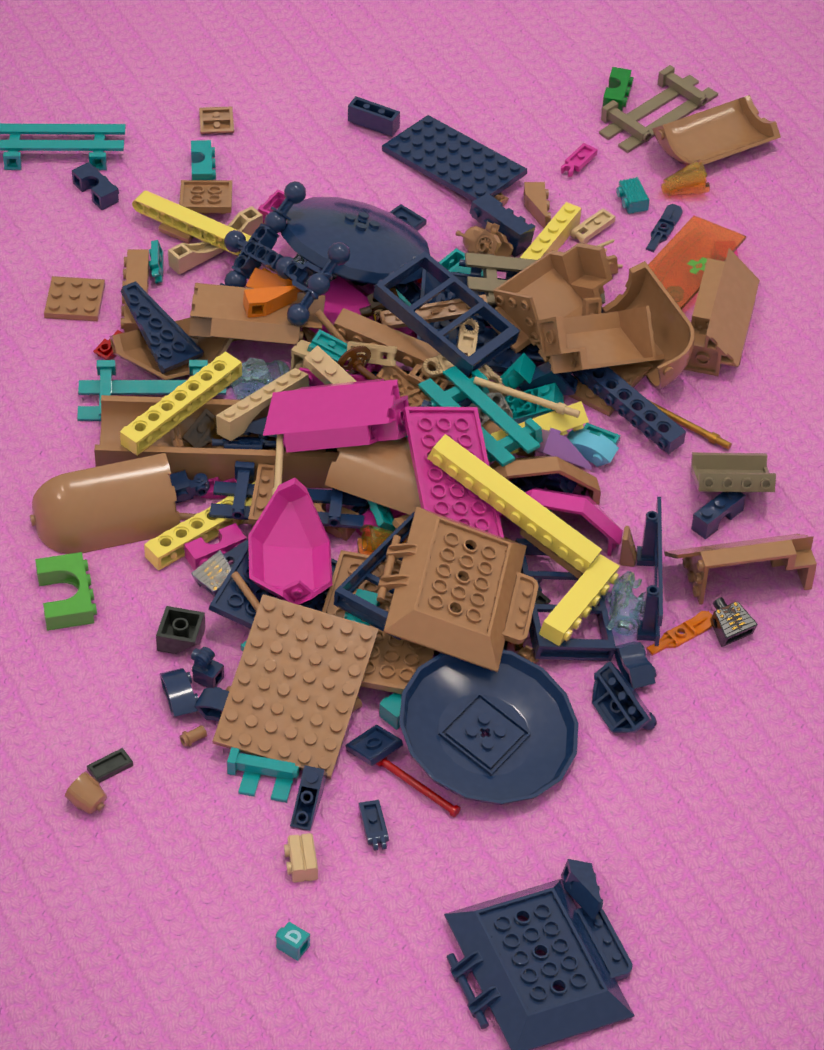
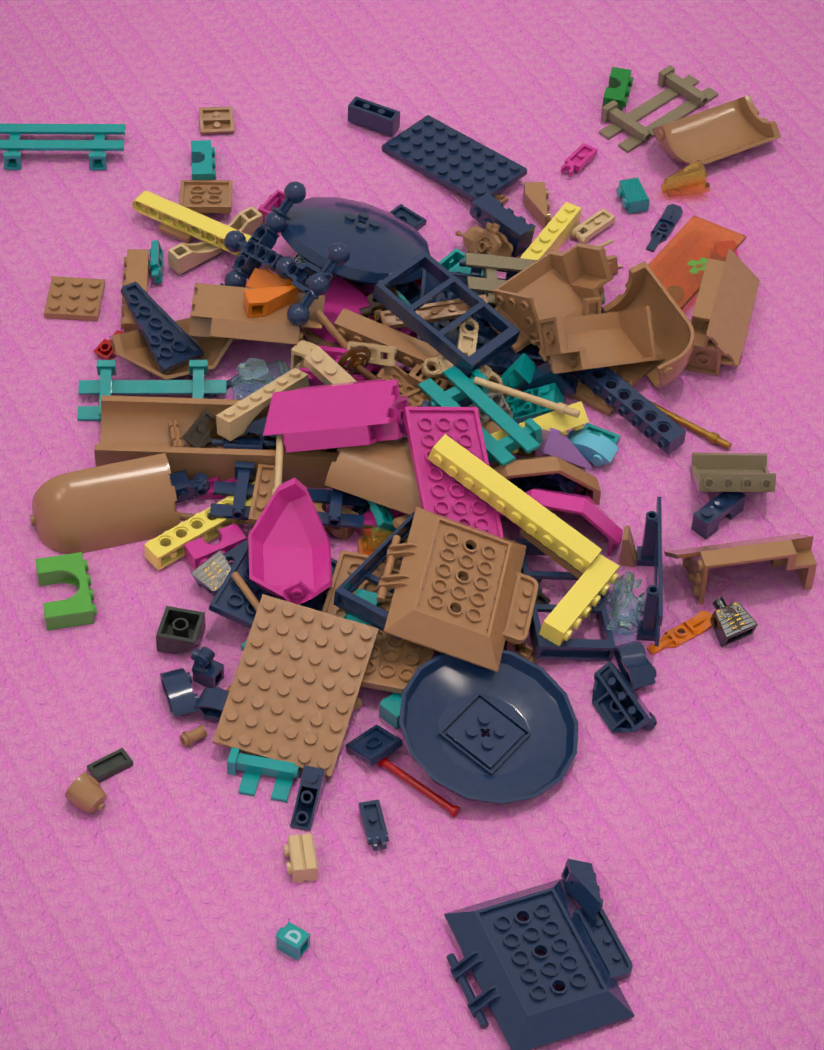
(102, 190): dark blue arch -> none
(180, 403): light yellow brick -> none
(331, 345): teal plate -> none

